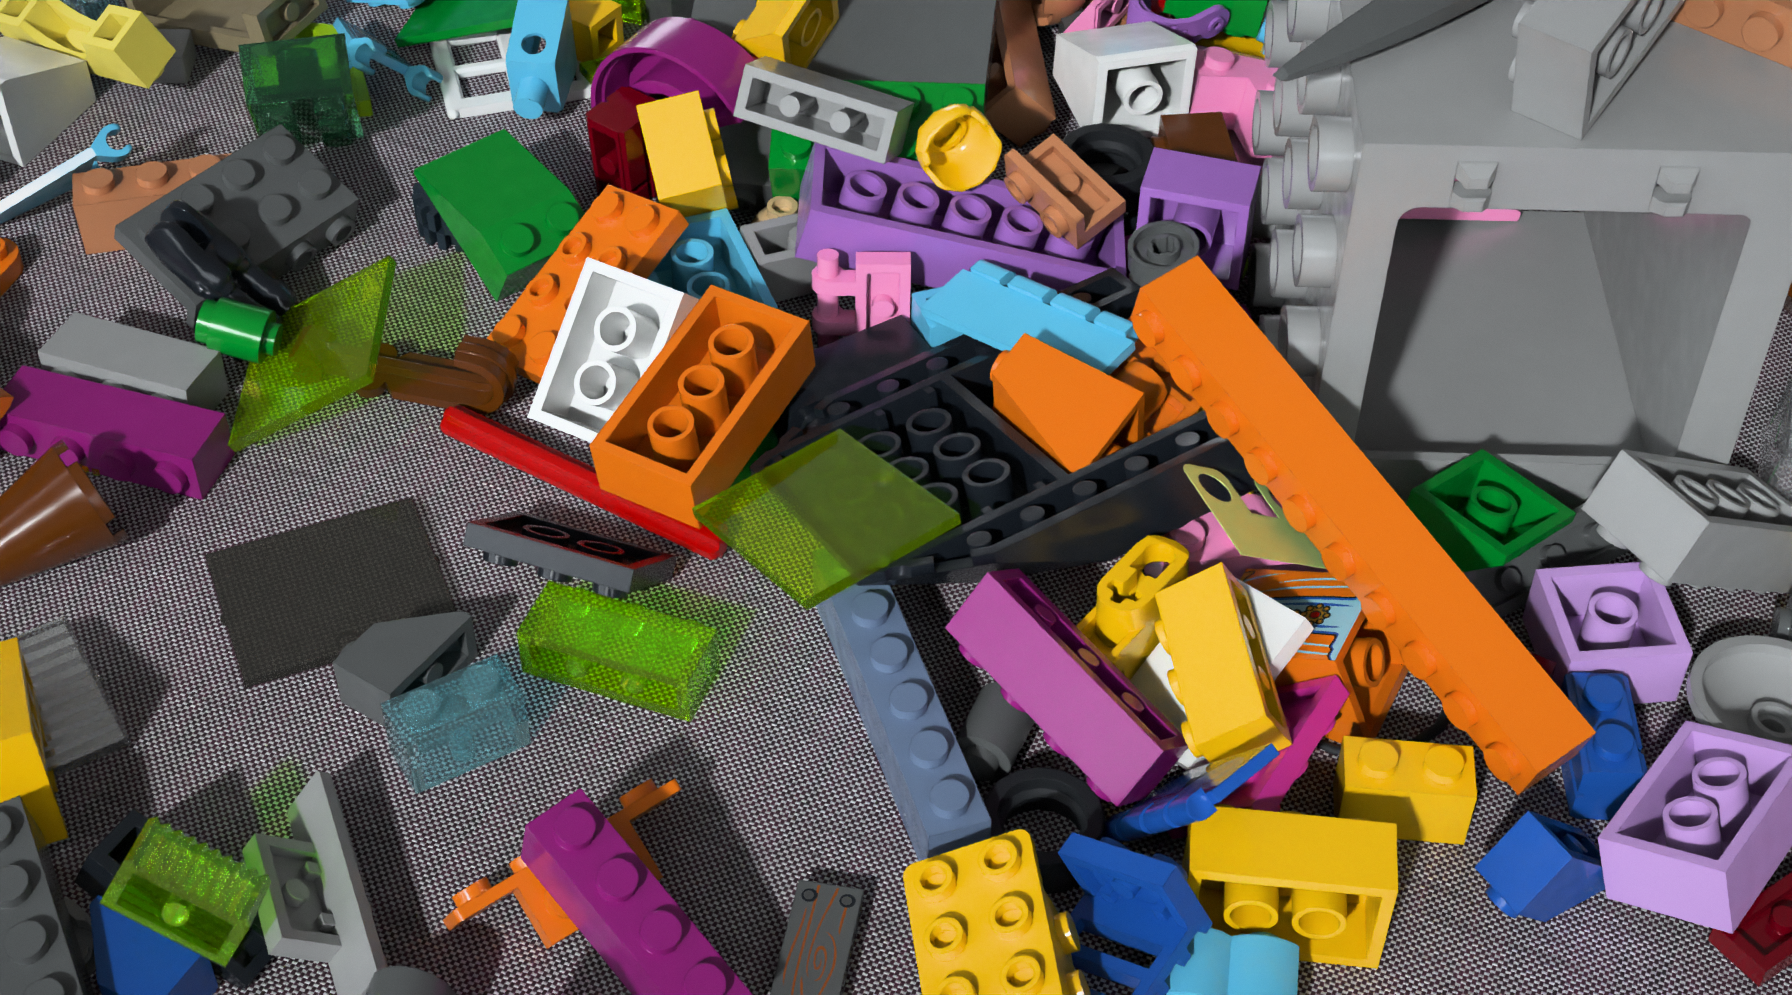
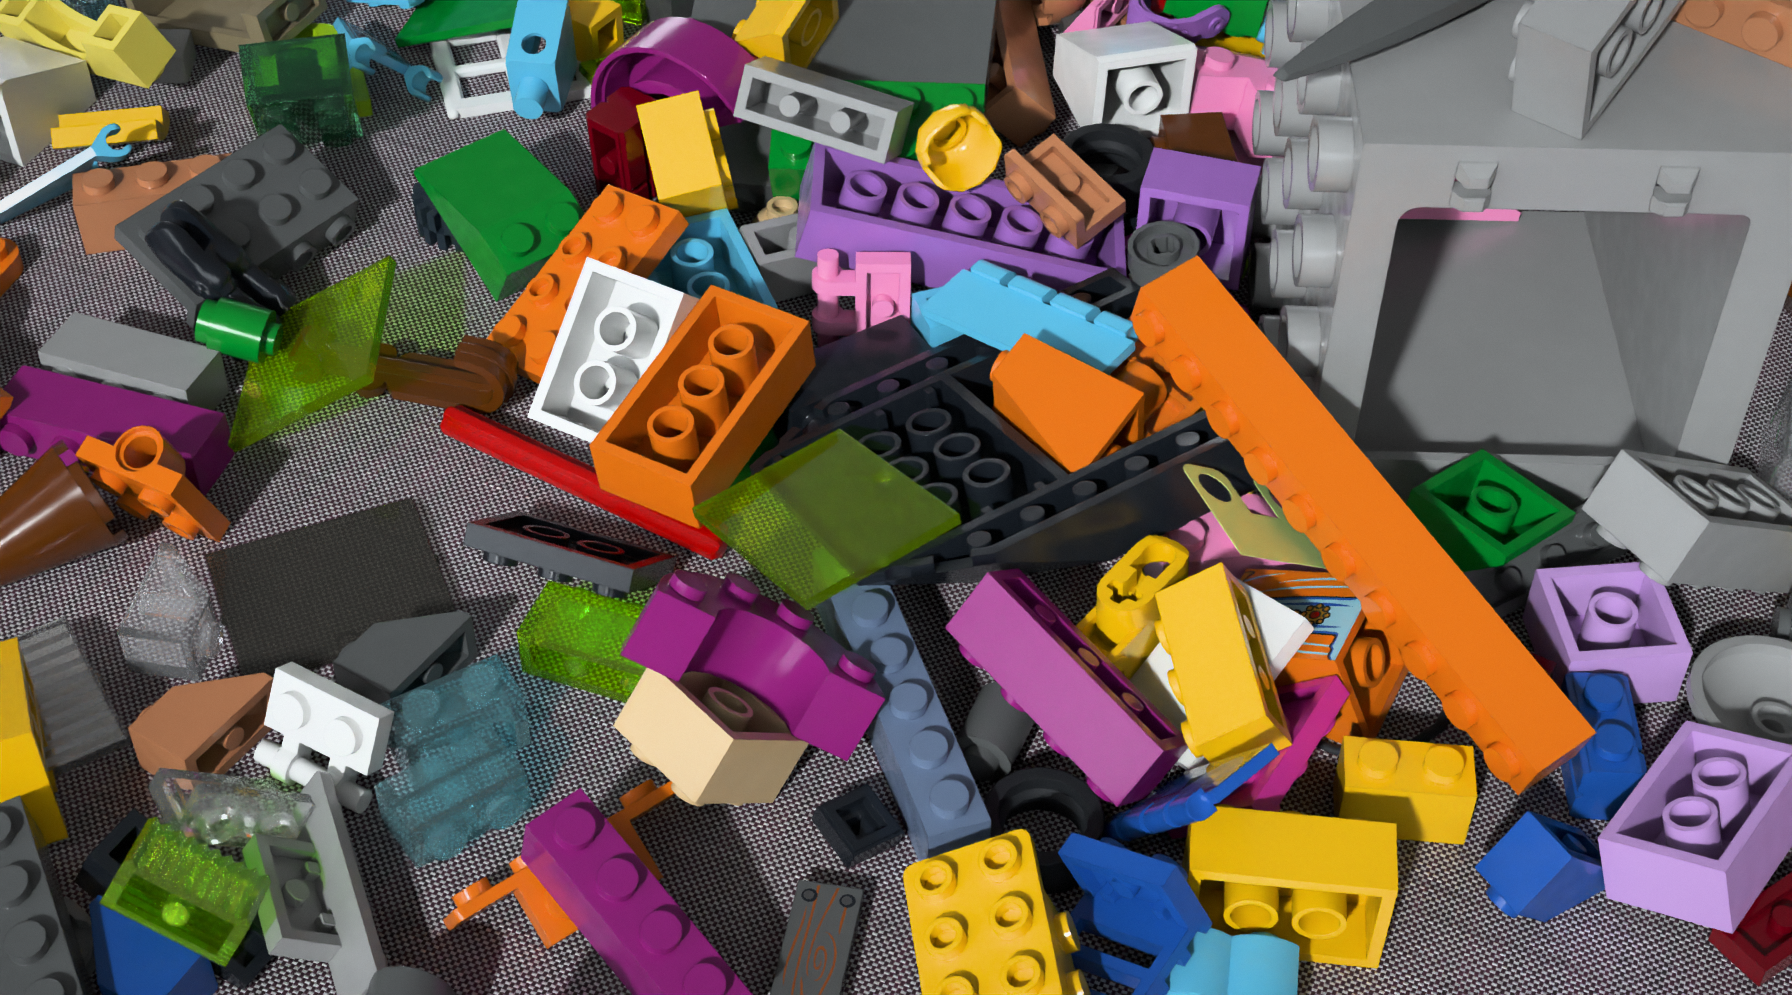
(136, 126): none -> yellow slope
(152, 487): none -> orange plate
(170, 621): none -> clear slope
(203, 724): none -> nougat slope
(227, 807): none -> clear bracket
(329, 720): none -> white plate
(454, 797): none -> clear light blue brick
(709, 738): none -> tan brick
(761, 647): none -> magenta brick
(857, 825): none -> black tile

